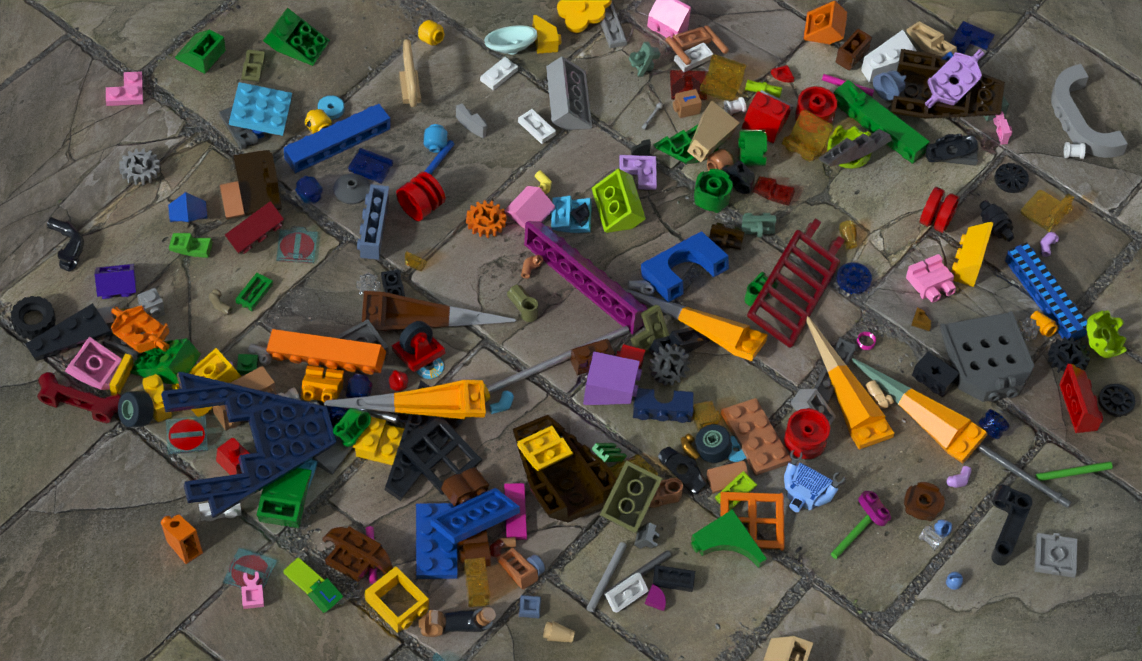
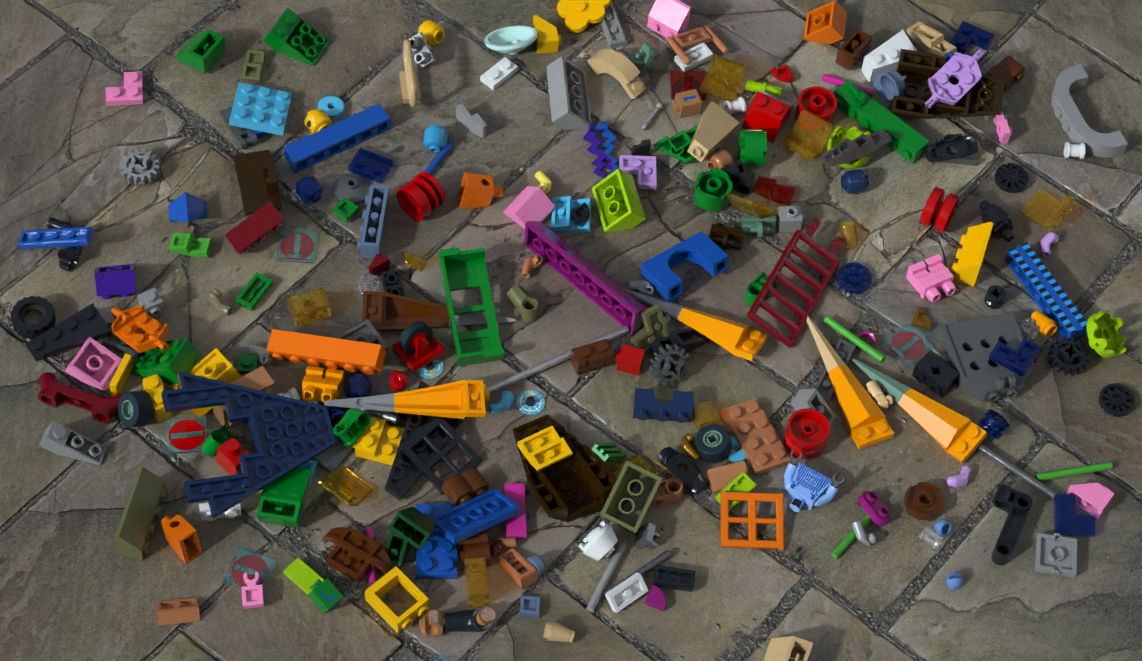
(55, 238): none -> blue tile
(71, 444): none -> light grey slope
(140, 514): none -> olive slope
(178, 611): none -> nougat slope
(216, 439): none -> green piece
(232, 200): nougat slope -> none
(309, 306): none -> clear yellow brick
(345, 209): none -> green plate
(346, 486): none -> clear yellow slope
(379, 264): none -> dark red slope
(397, 549): none -> dark green slope
(412, 526): none -> dark green torso
(421, 50): none -> light grey hips
(466, 271): none -> green piece
(477, 191): none -> orange torso
(486, 219): orange gear -> none
(530, 402): none -> medium azure piece
(536, 126): white plate -> none
(599, 542): none -> white cone
(602, 155): none -> piece
(611, 380): medium lavender slope -> none
(620, 67): none -> tan arch
(729, 535): green arch -> none
(750, 207): none -> clear yellow slope
(789, 218): none -> light grey brick
(854, 181): none -> dark blue head
(855, 339): none -> bright green bar
(862, 536): none -> light grey arm
(908, 345): none -> clear light blue piece
(990, 298): none -> black wheel
(1008, 71): none -> reddish brown brick
(1015, 360): none -> clear blue plate
(1066, 520): none -> clear blue plate
(1080, 400): red slope -> none
(1091, 497): none -> bright pink slope

